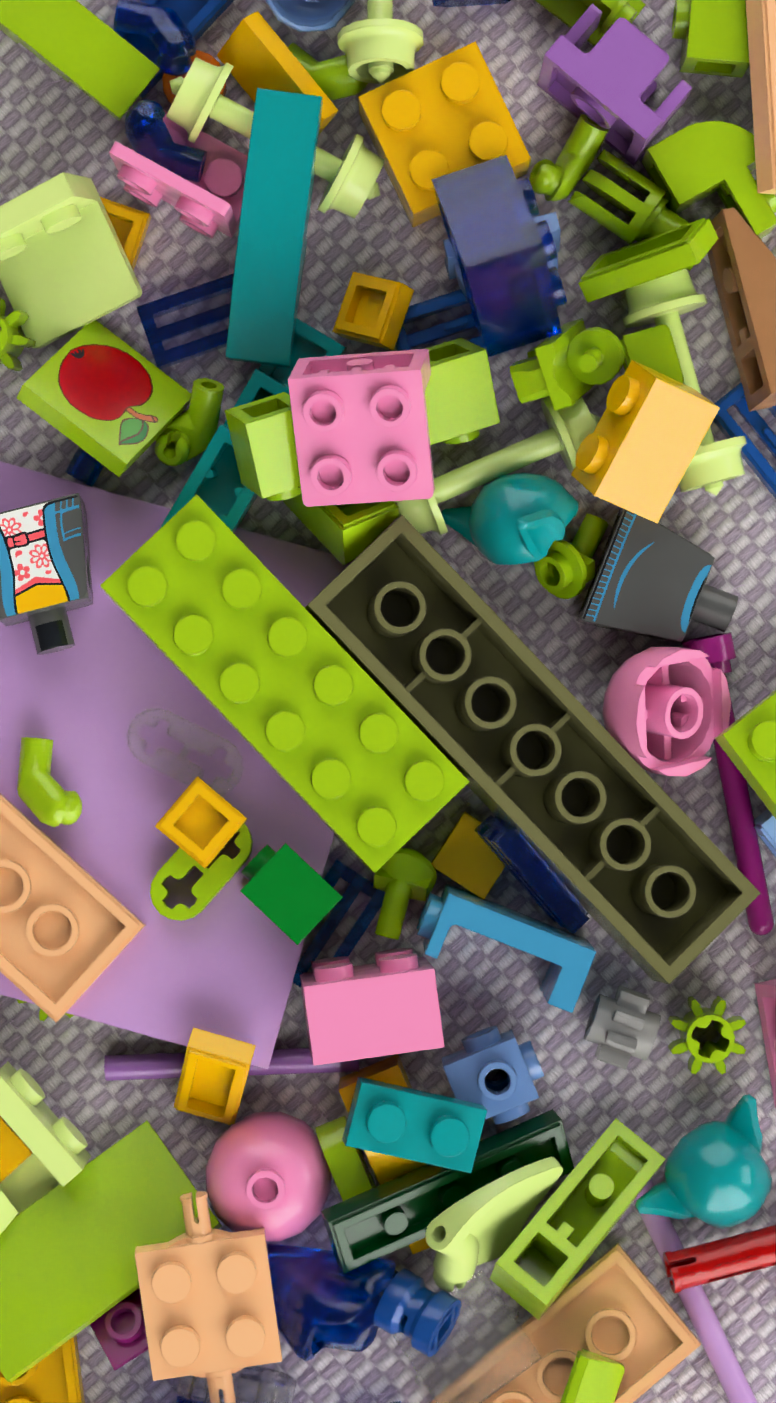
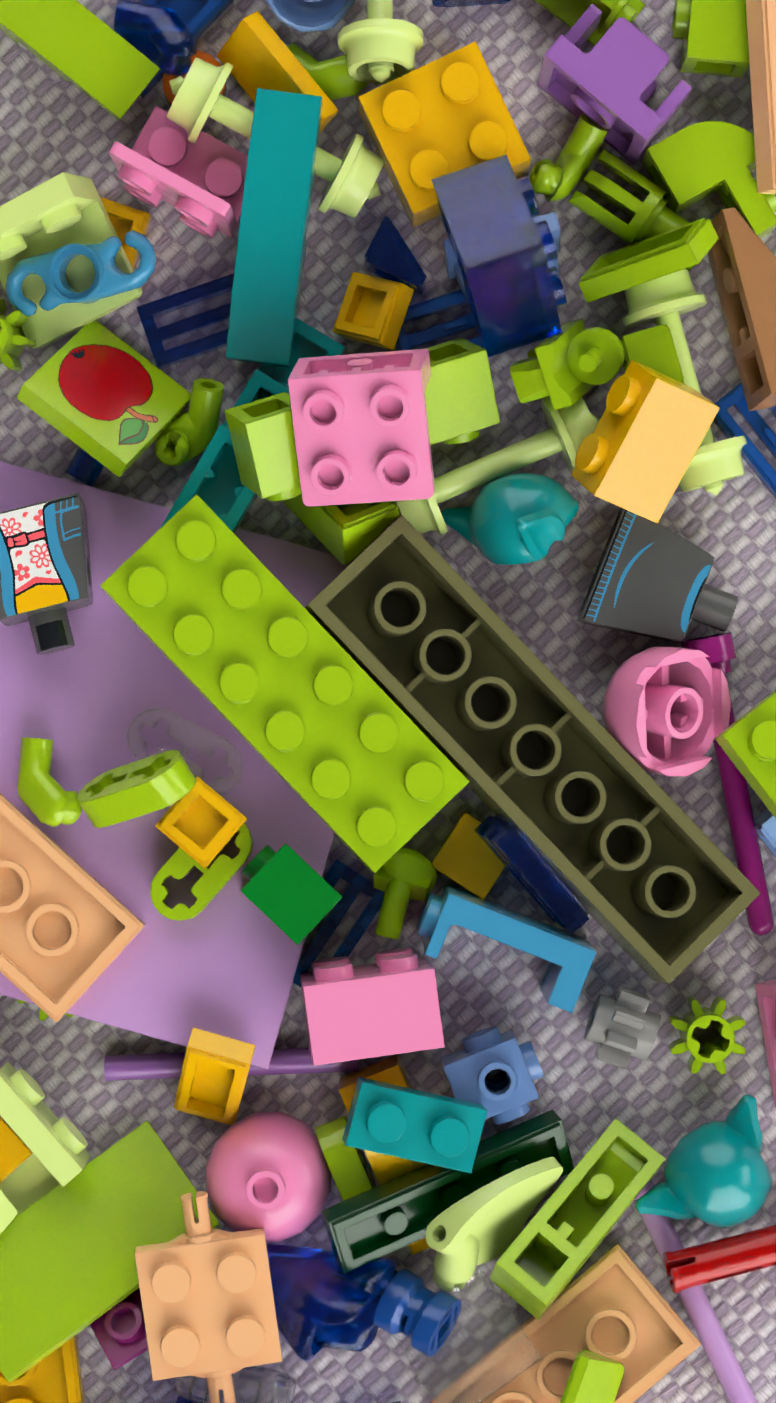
(108, 278): none -> dark azure piece
(136, 789): none -> lime beam
(152, 140): clear blue arm -> none
(392, 259): none -> clear blue slope
(571, 565): lime plate -> none

